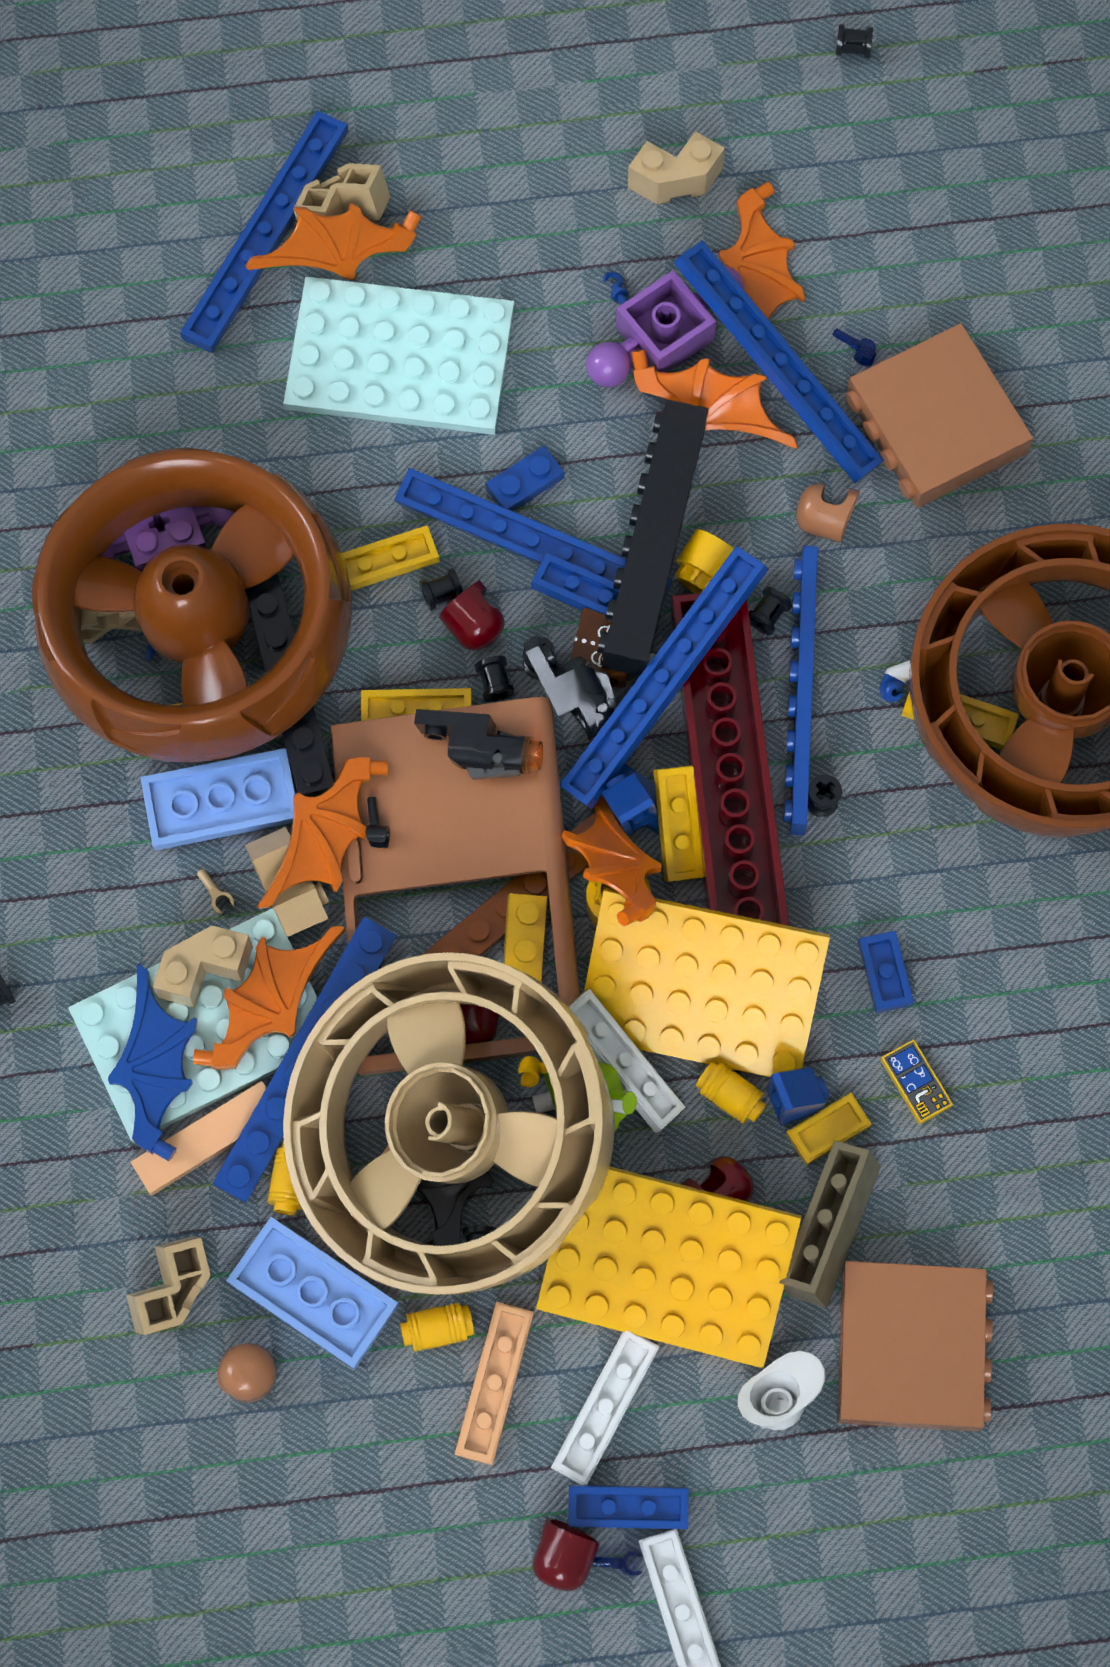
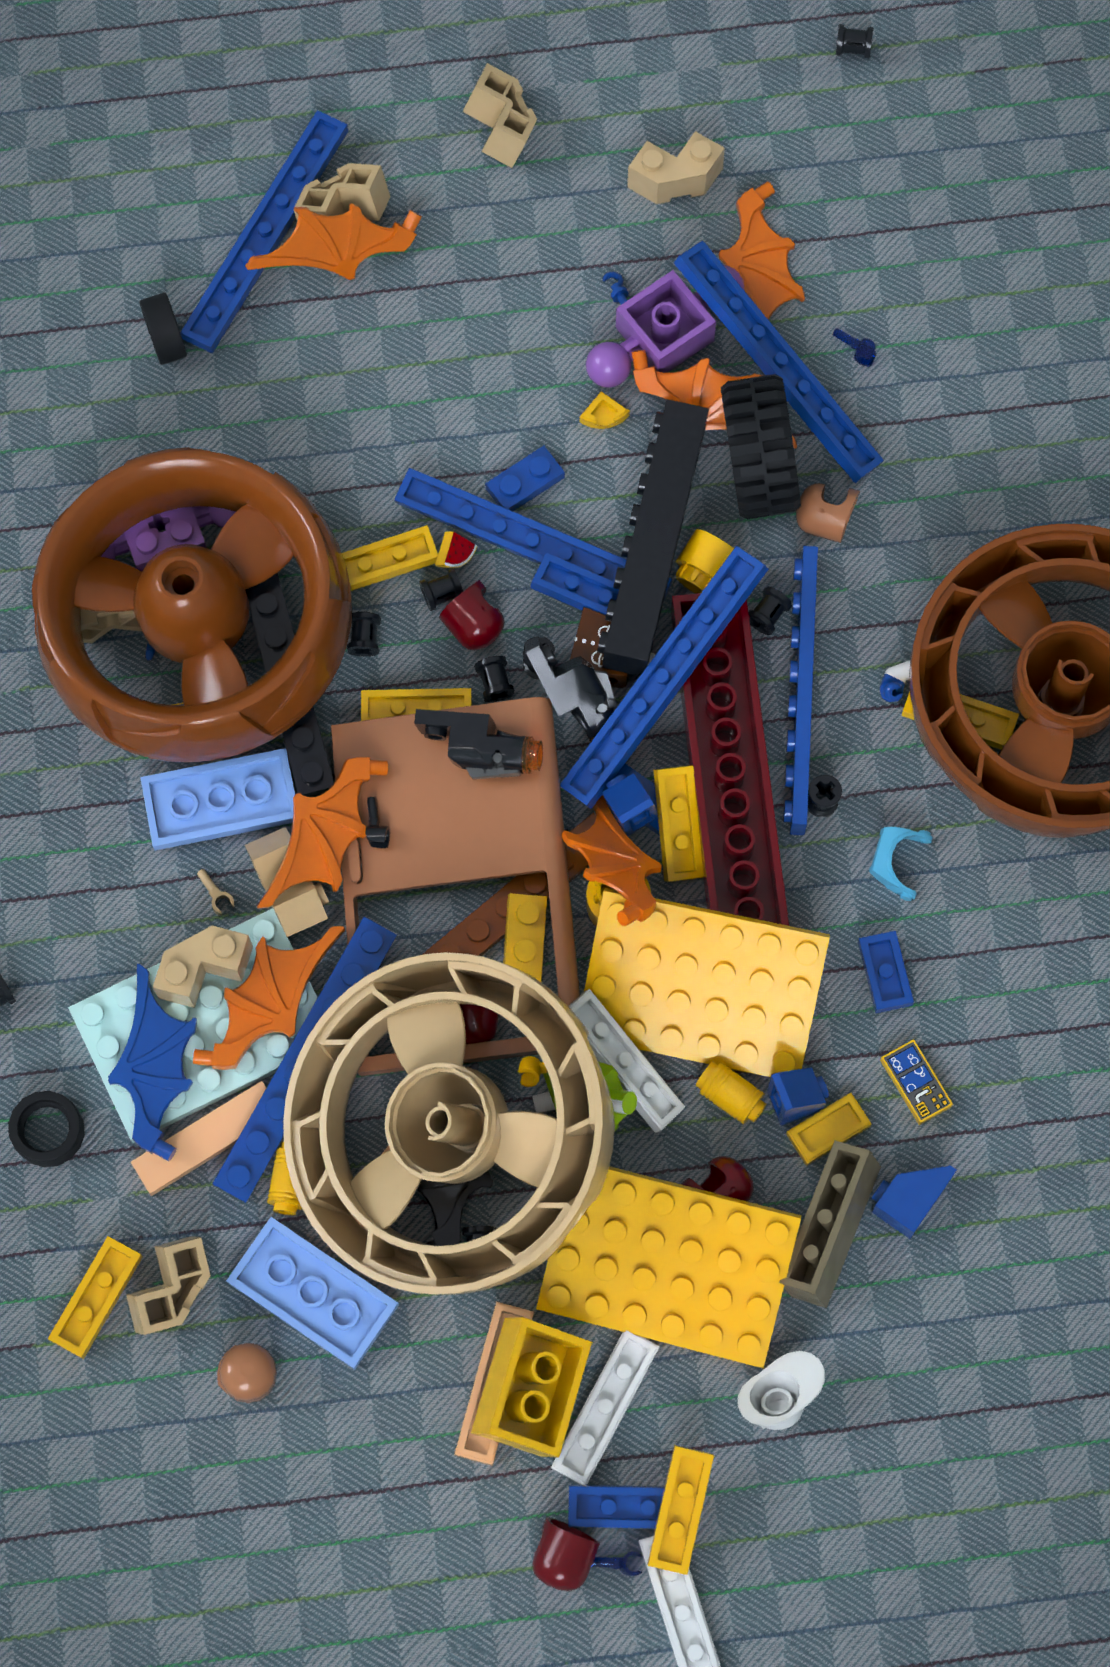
(26, 1108): none -> black tyre
(95, 1297): none -> yellow plate
(163, 328): none -> black tyre
(364, 634): none -> black bush
(399, 355): light aqua plate -> none
(437, 1327): yellow head -> none
(454, 551): none -> tile
(500, 105): none -> tan brick
(531, 1387): none -> yellow brick
(604, 413): none -> yellow tile
(680, 1509): none -> yellow plate
(761, 446): none -> black tyre
(882, 861): none -> medium azure helmet
(910, 1197): none -> blue slope
(914, 1346): nougat brick -> none
(938, 416): nougat brick -> none

